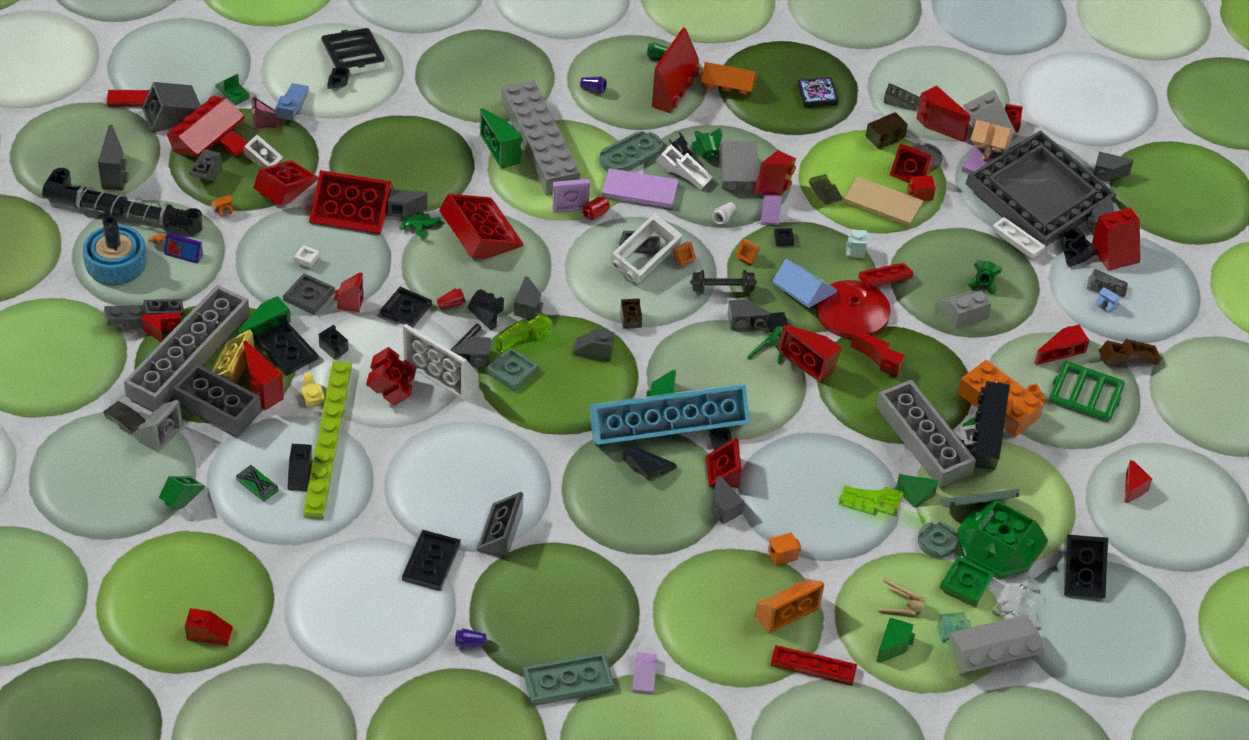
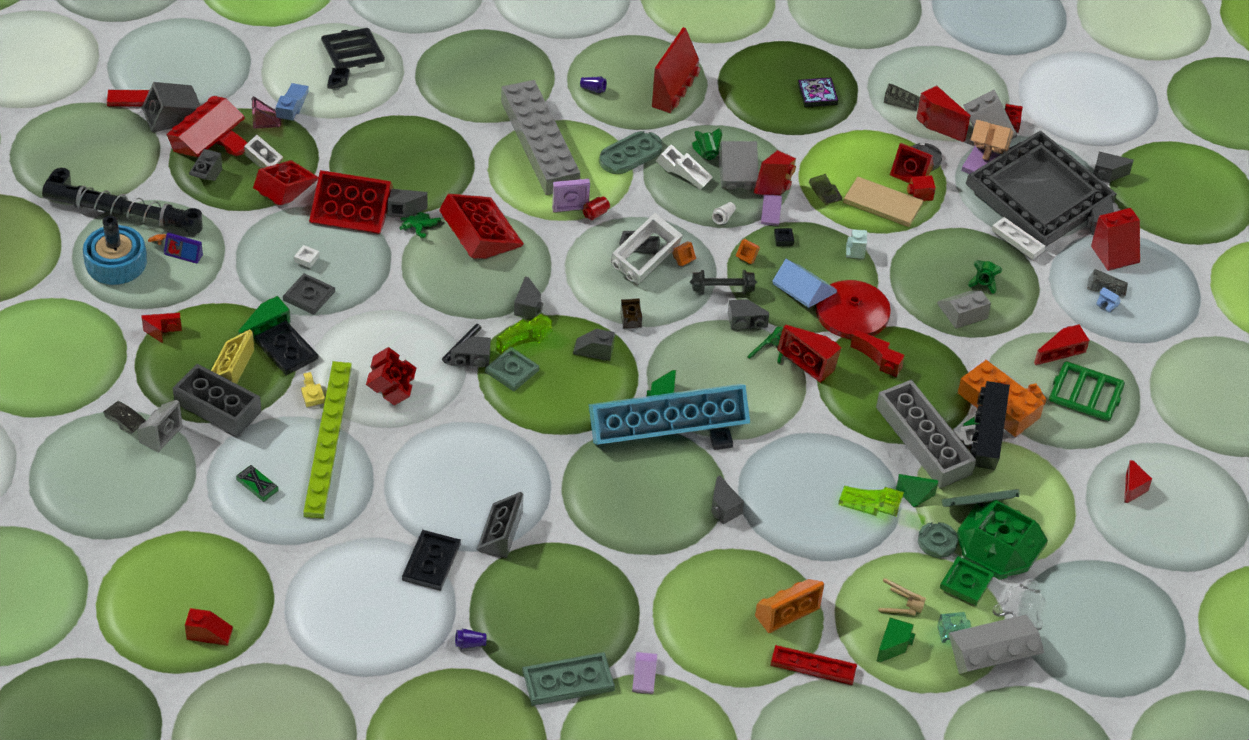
(112, 163): dark grey slope -> none
(131, 315): dark grey slope -> none
(180, 491): green slope -> none
(186, 346): light grey brick -> none
(222, 203): orange tile -> none
(233, 90): green slope -> none
(263, 377): red slope -> none
(300, 467): black slope -> none
(333, 342): black brick -> none
(350, 294): red slope -> none
(406, 307): black tile -> none
(439, 364): white slope -> none
(451, 299): red cone -> none
(486, 307): black slope -> none
(500, 139): green slope -> none
(640, 188): lavender tile -> none
(646, 462): black slope -> none
(656, 50): green cone -> none
(681, 145): black piece -> none
(725, 463): red slope -> none
(729, 78): orange slope -> none
(776, 320): black tile -> none
(784, 548): orange brick -> none
(885, 275): red plate -> none
(886, 130): dark brown brick -> none
(1076, 246): black slope -> none
(1085, 566): black slope -> none
(1128, 352): reddish brown slope -> none

